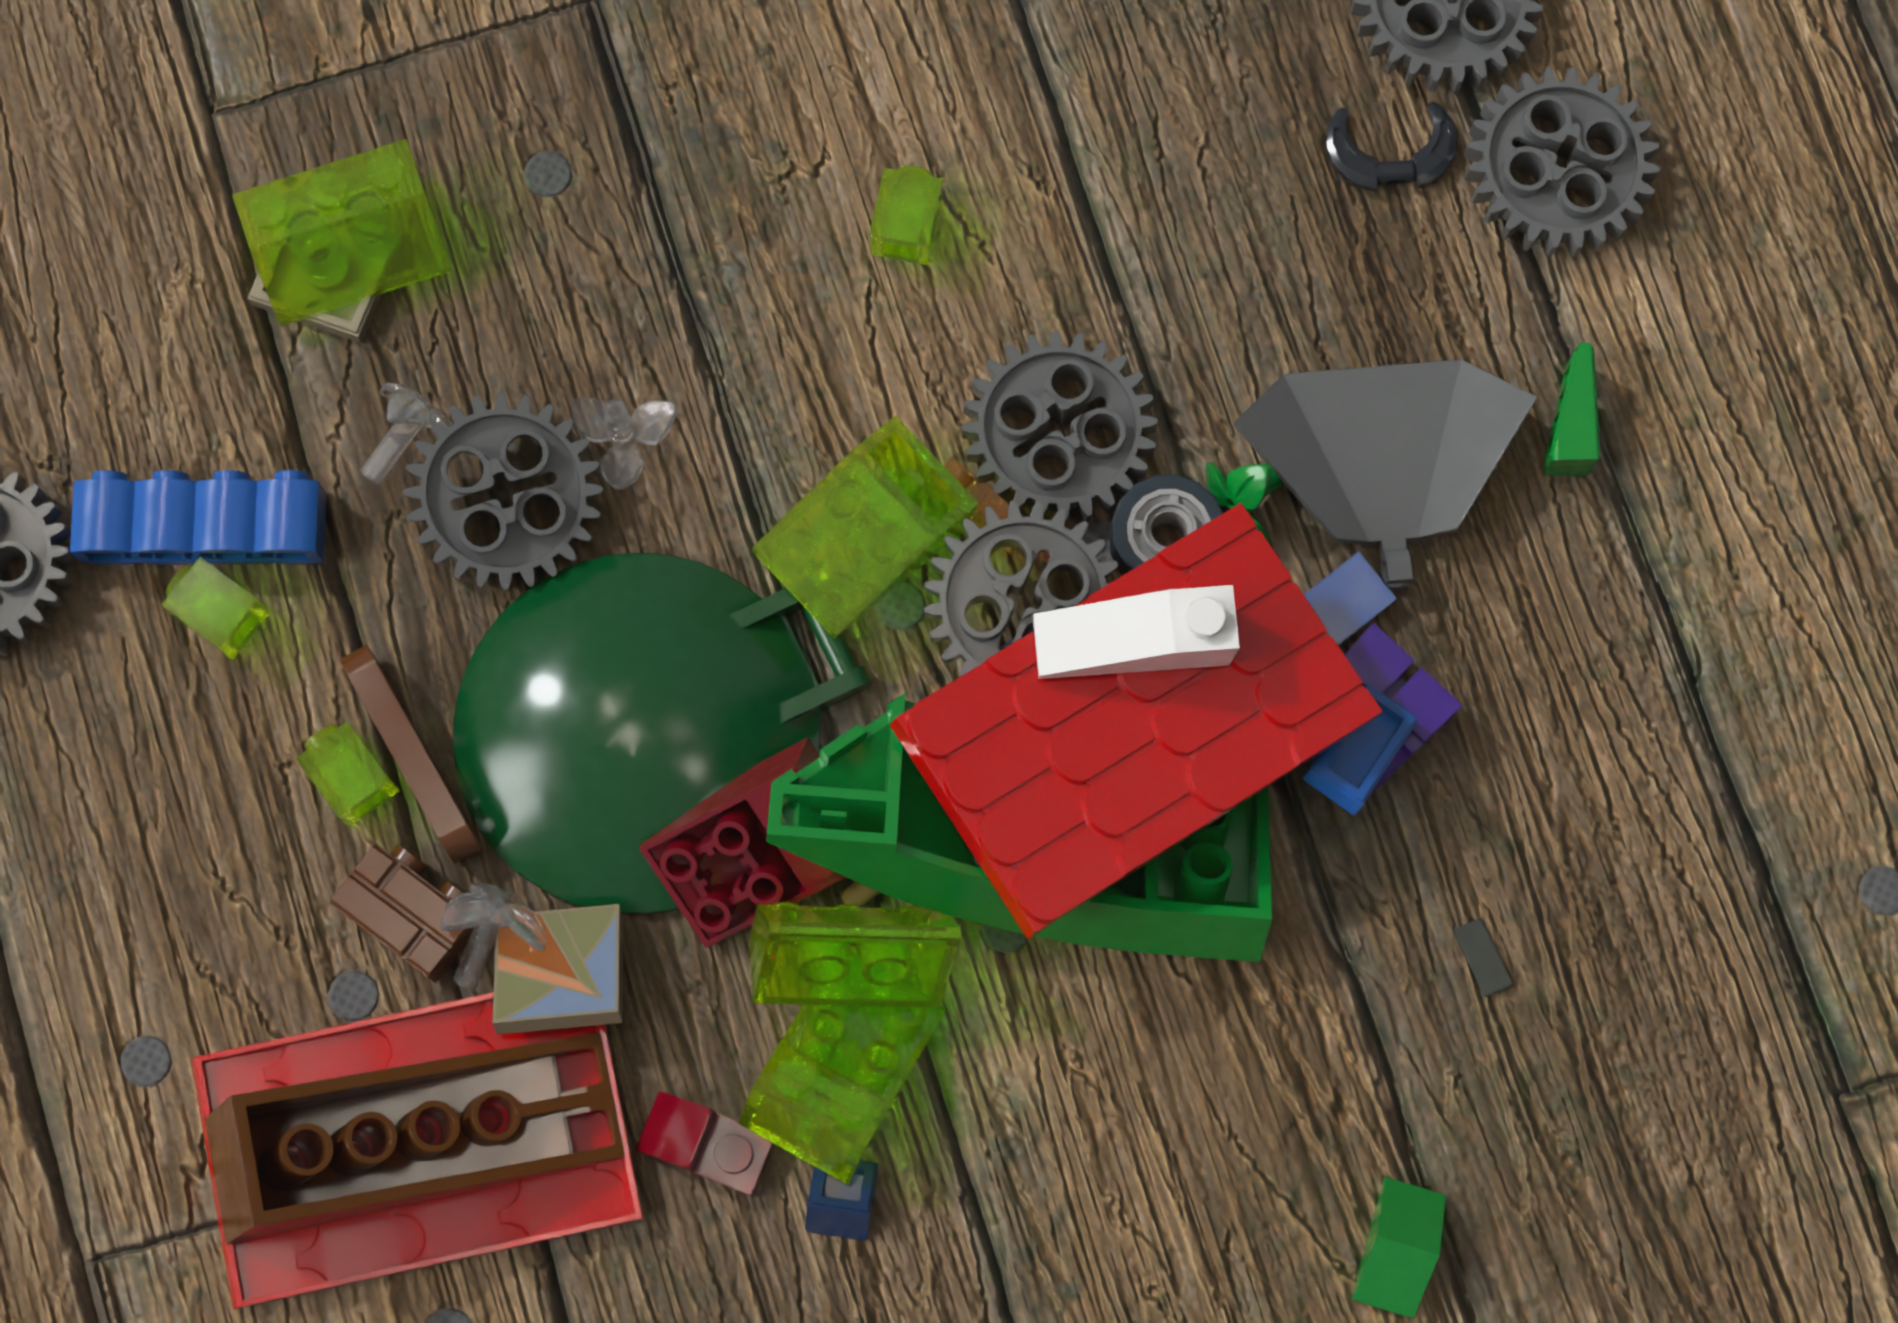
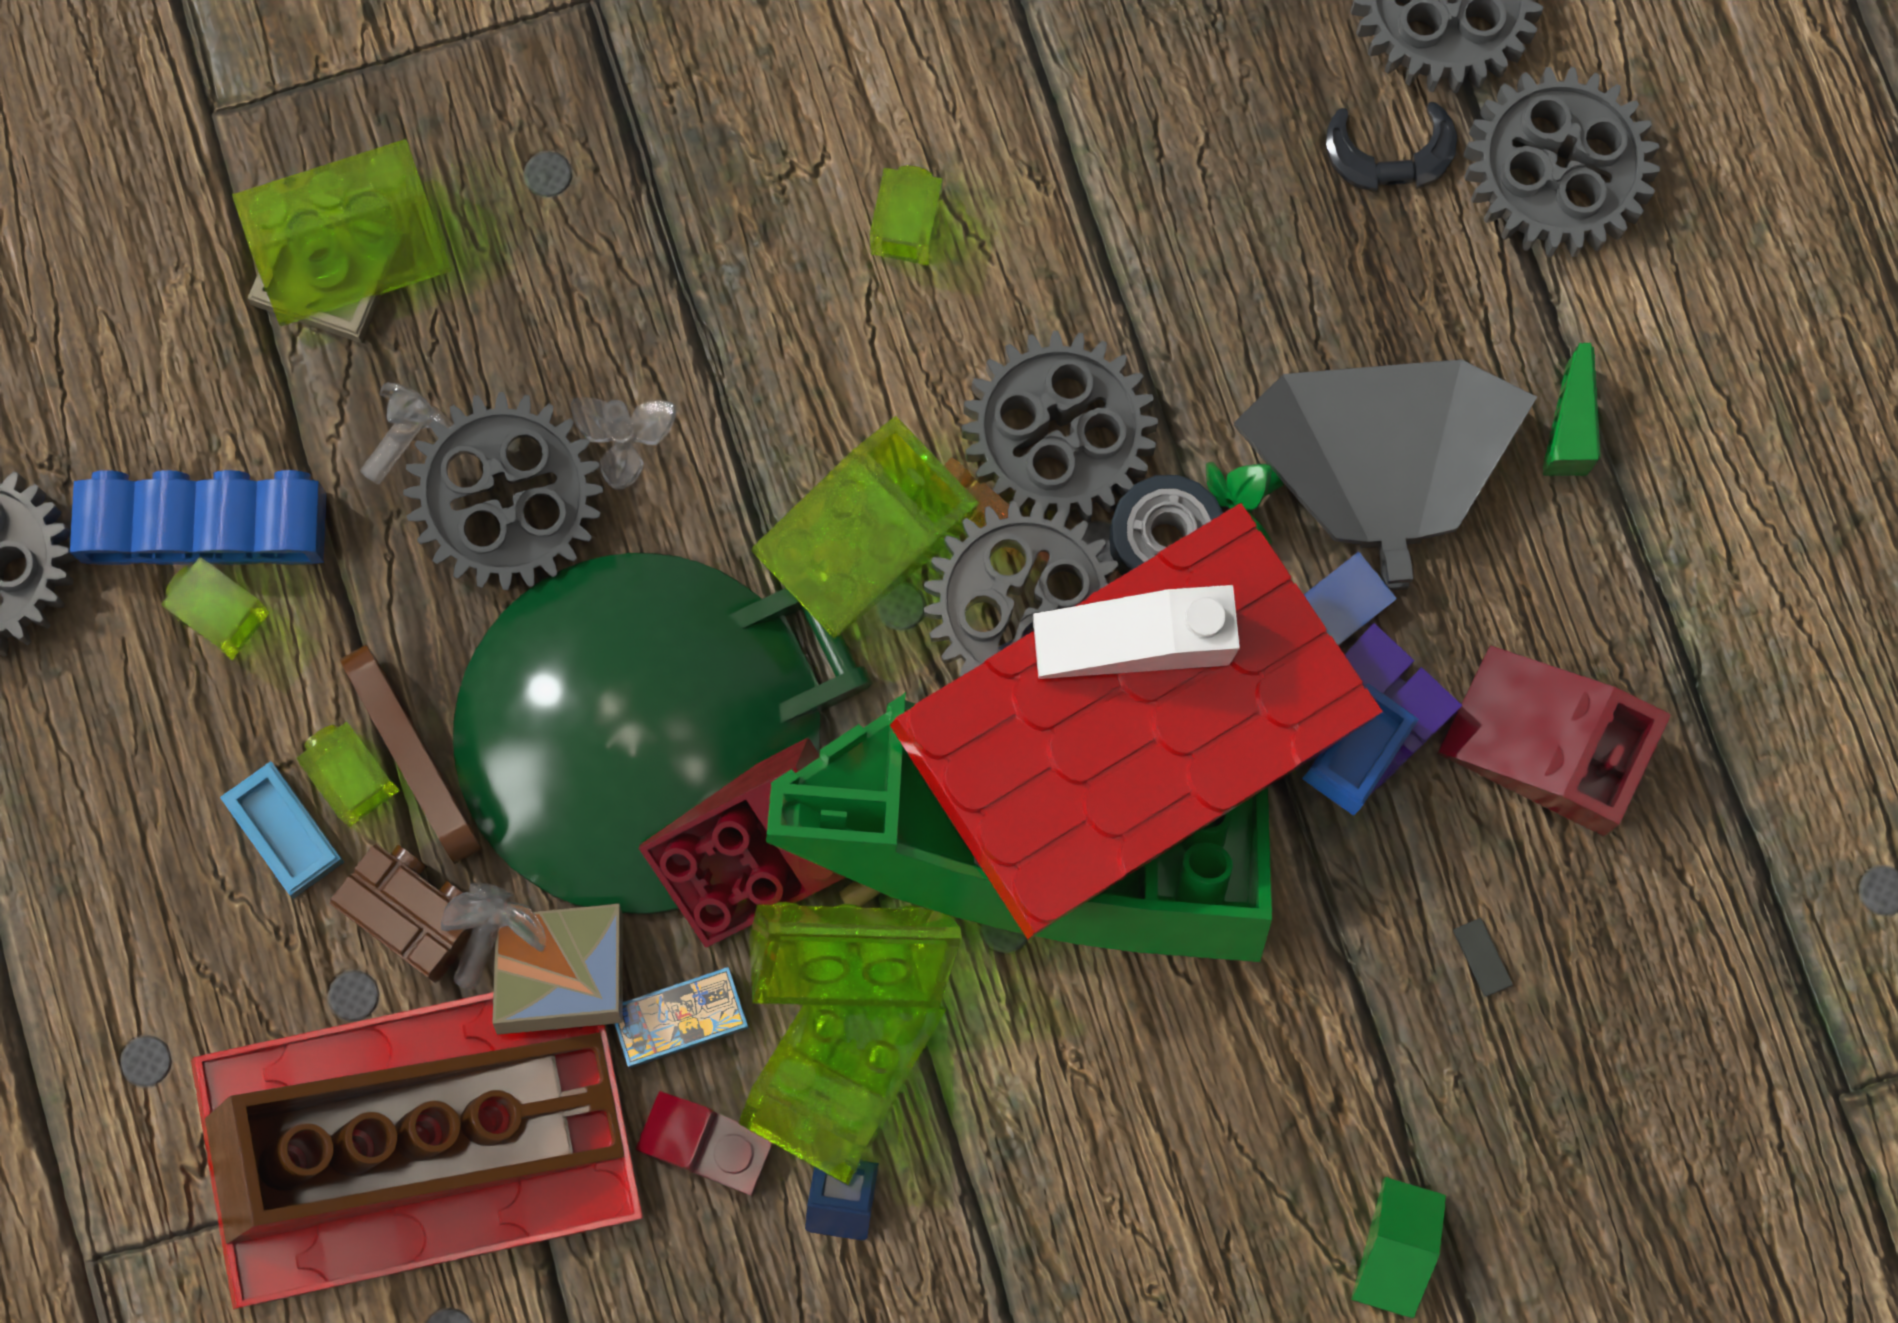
(282, 829): none -> dark azure tile
(680, 1017): none -> tile
(1555, 737): none -> dark red slope

